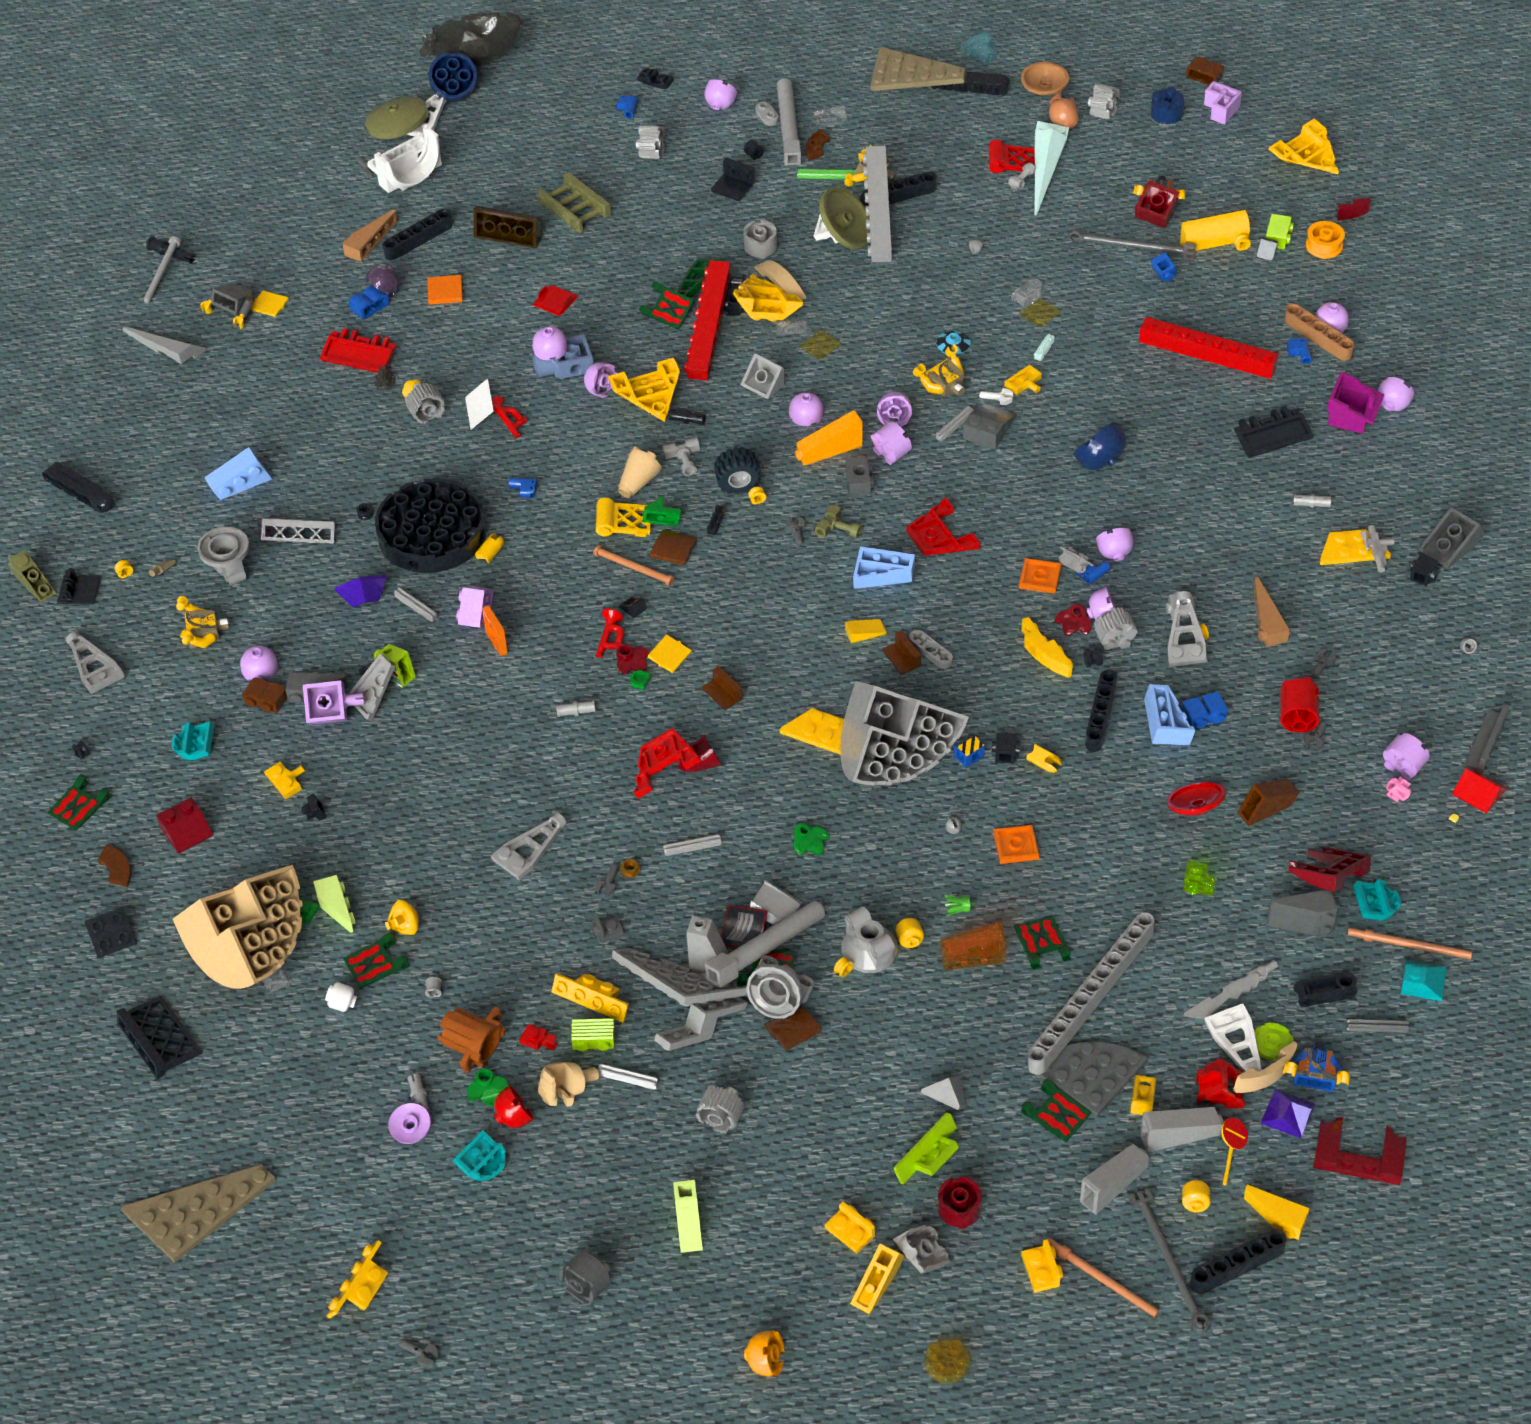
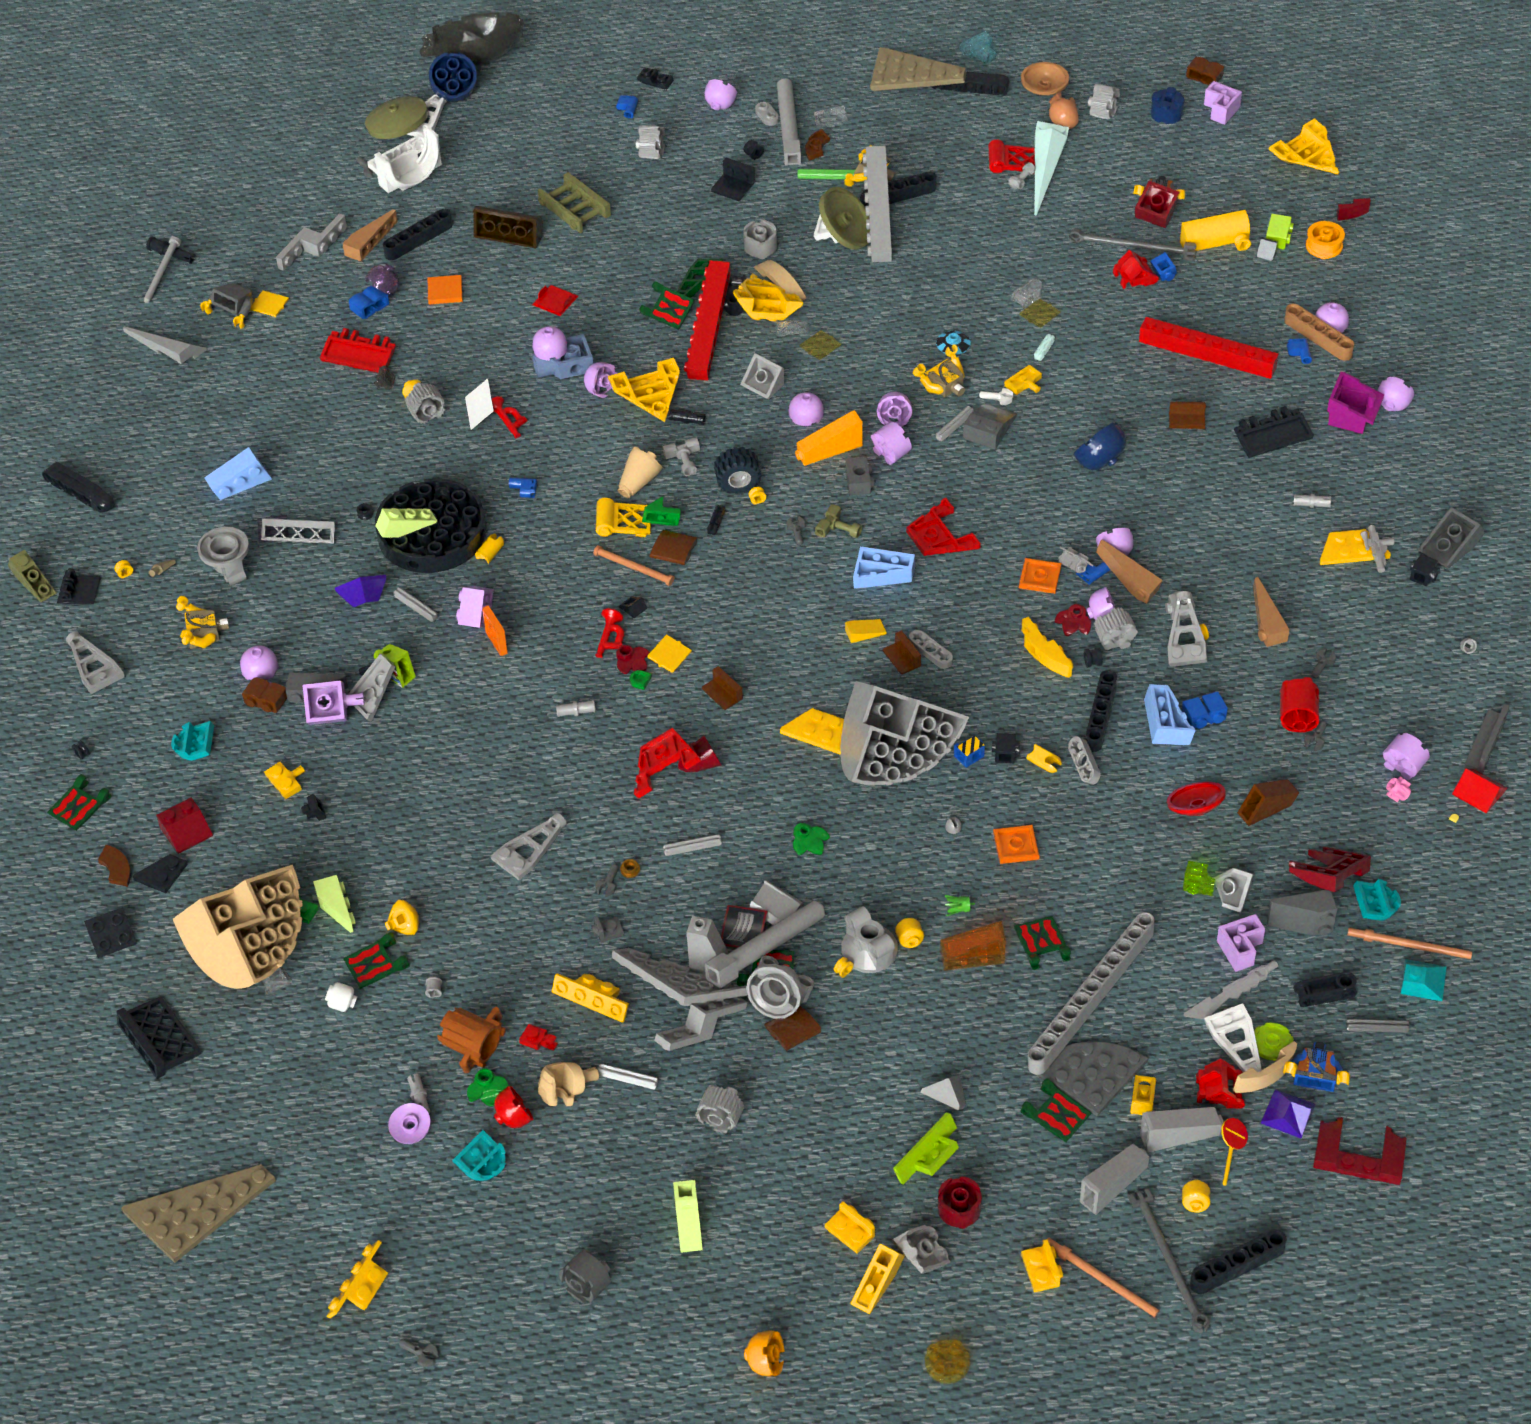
(161, 873): none -> black wing
(311, 242): none -> light grey bracket
(403, 521): none -> yellowish green slope
(593, 1034): lime brick -> none
(975, 246): light grey hinge -> none
(1090, 764): none -> light grey beam
(1133, 576): none -> medium nougat slope
(1134, 270): none -> red piece
(1187, 415): none -> reddish brown panel
(1234, 888): none -> light grey slope
(1238, 941): none -> lavender brick
(1278, 1212): yellow slope -> none

